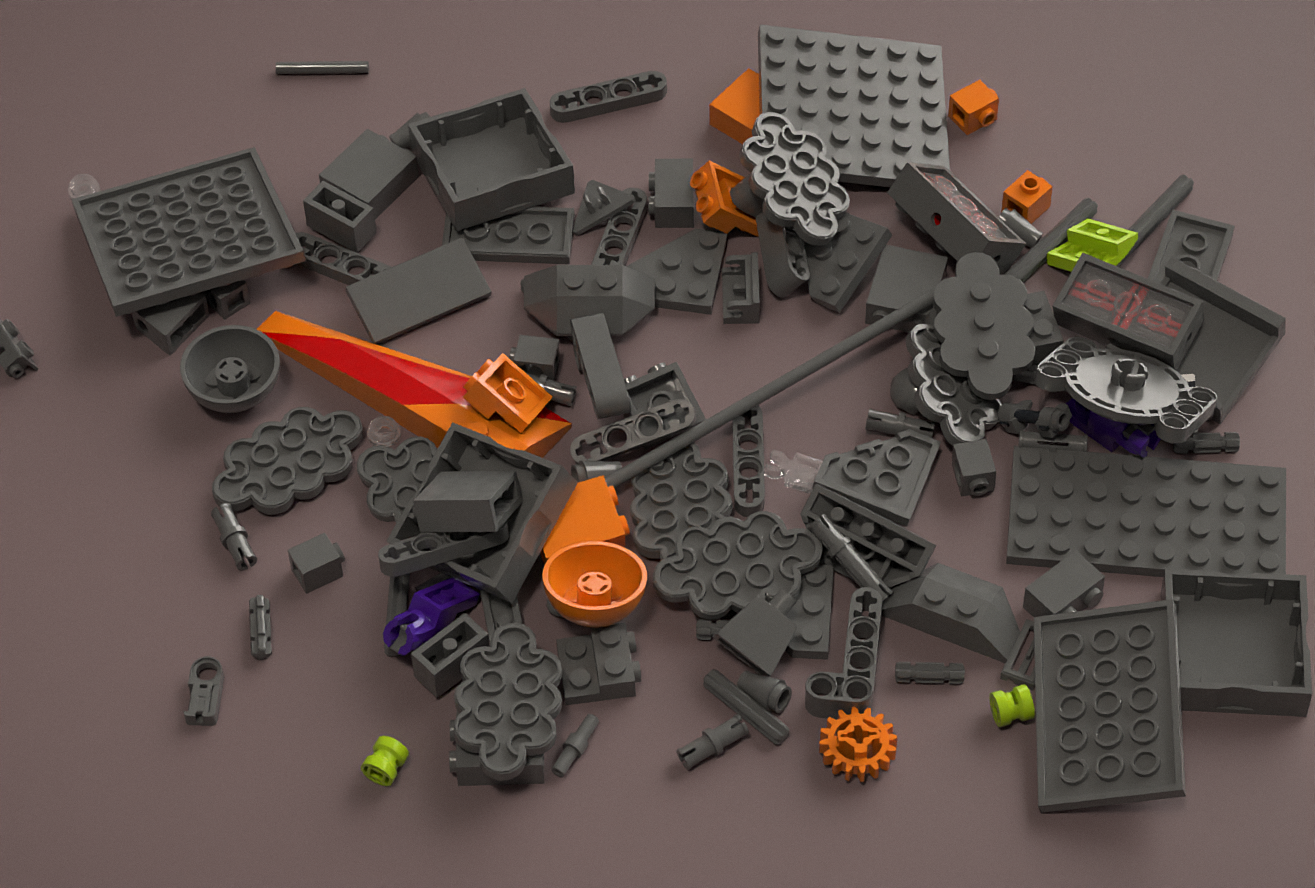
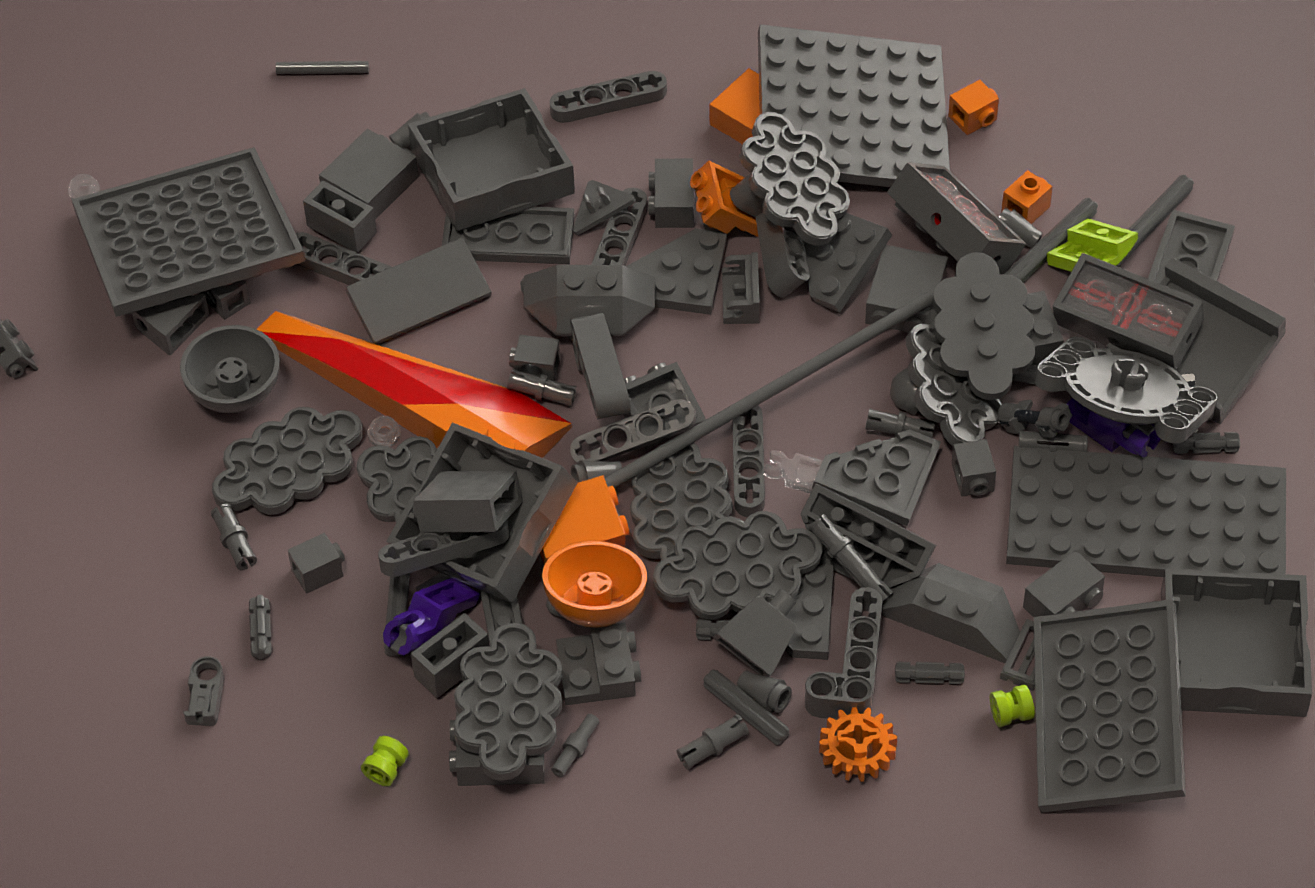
(508, 391): orange plate -> none

